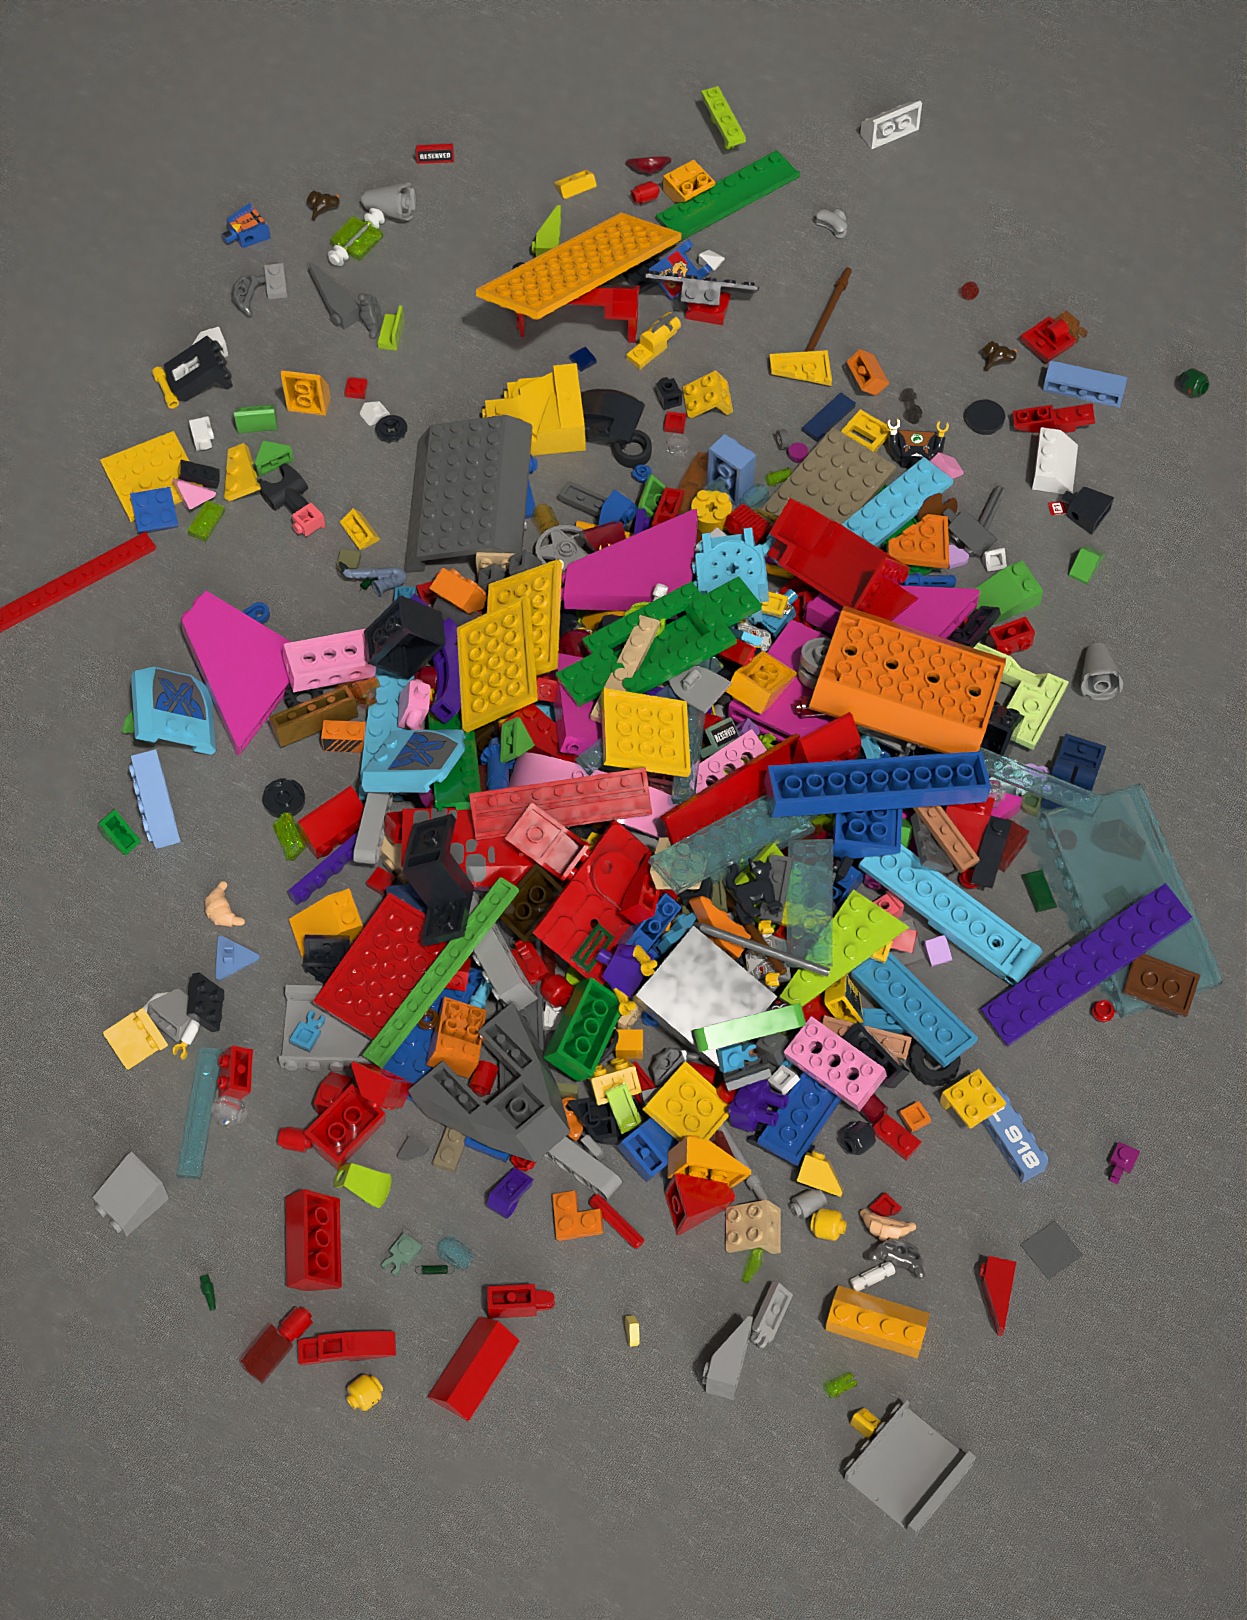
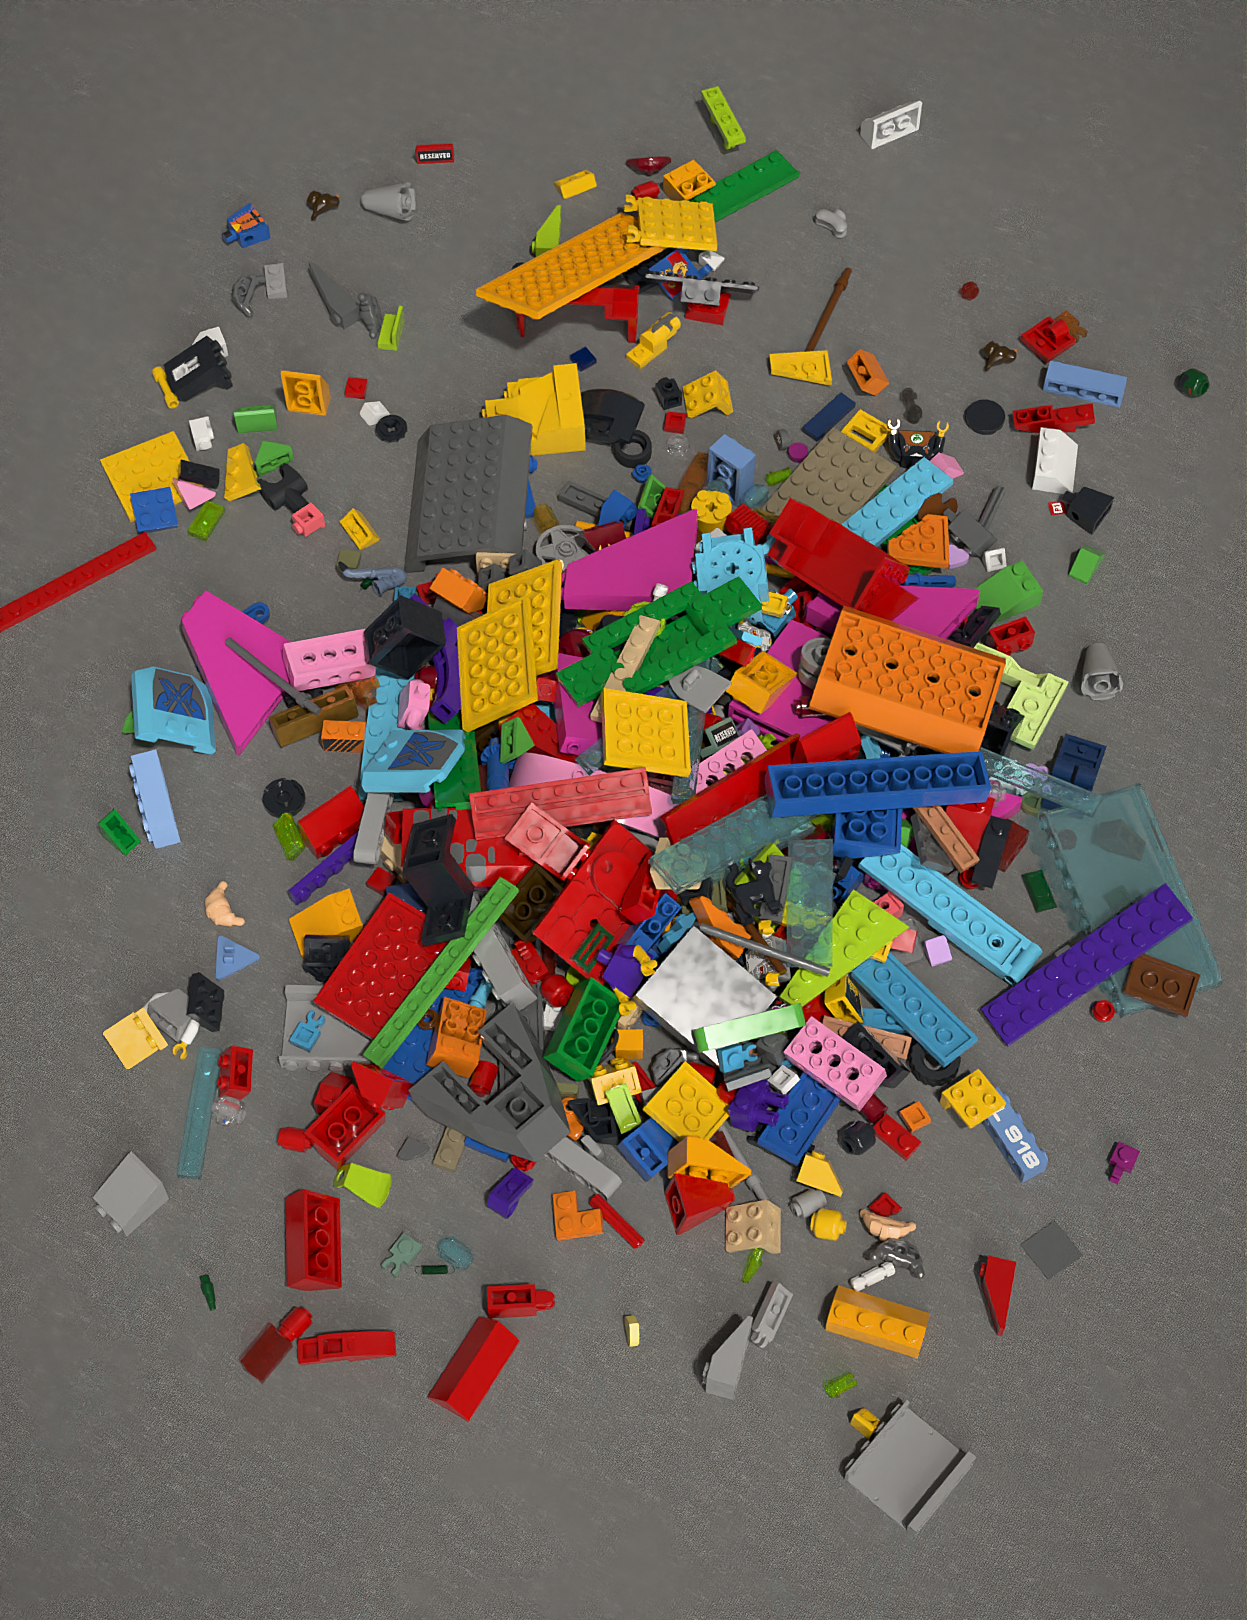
(301, 698): none -> dark grey bar
(356, 237): clear neon green plate -> none
(364, 1392): yellow head -> none
(672, 223): none -> yellow plate

